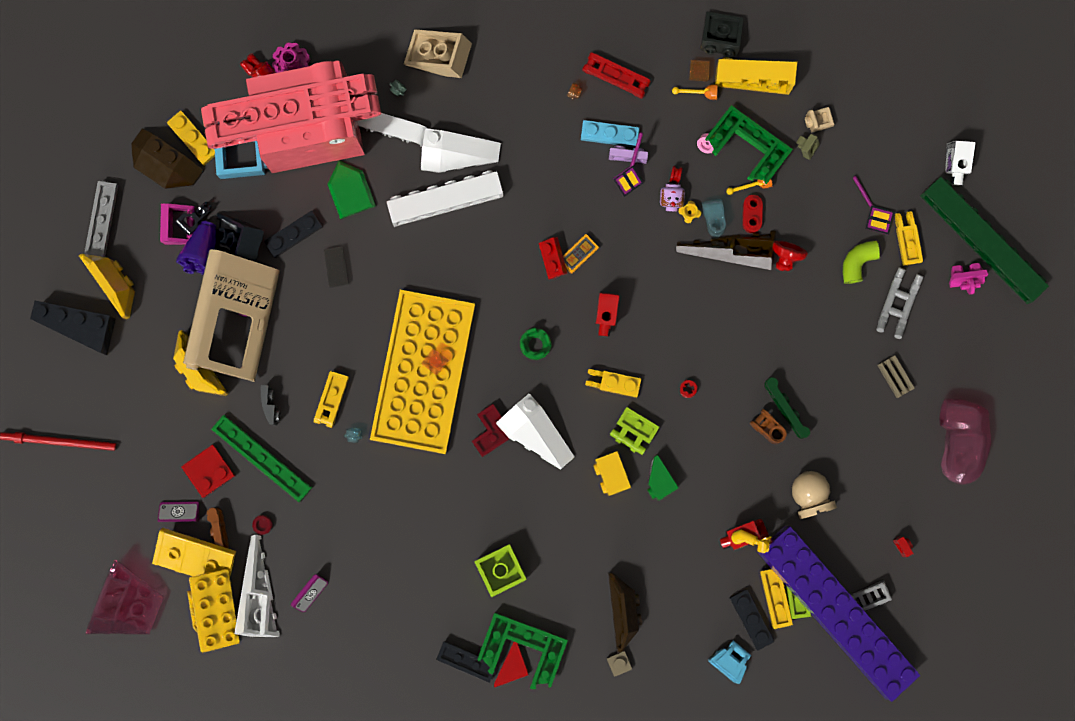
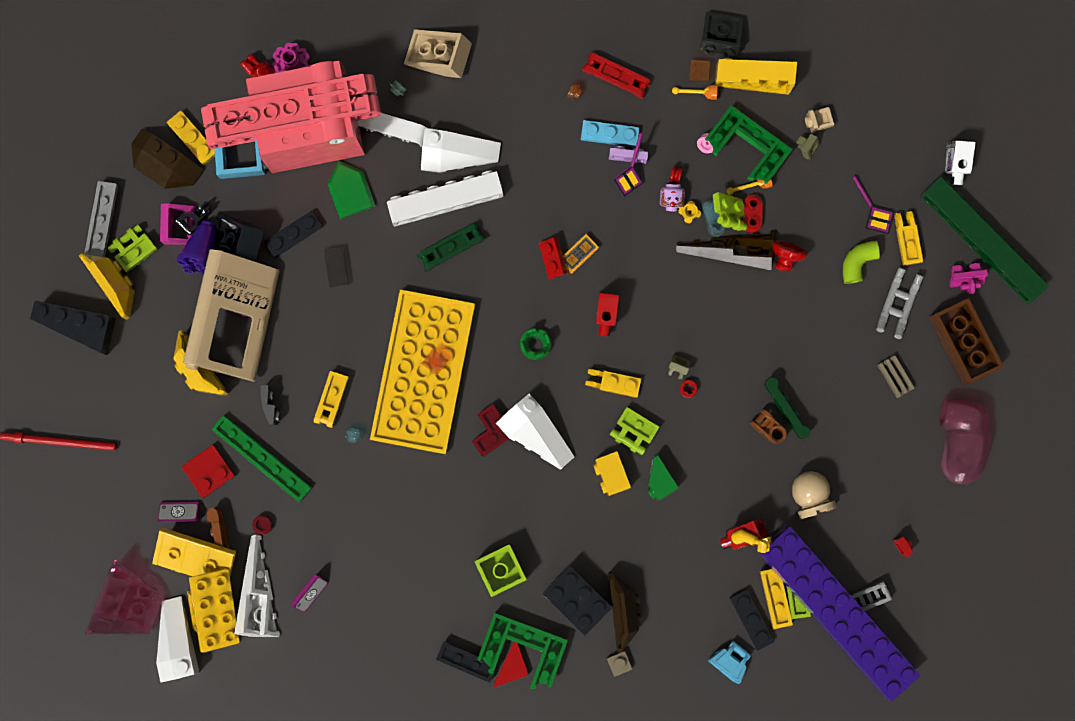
(135, 252): none -> lime plate
(175, 646): none -> white wedge
(451, 246): none -> dark green plate
(577, 600): none -> black brick
(680, 365): none -> olive tile
(730, 210): none -> lime plate
(966, 342): none -> reddish brown brick

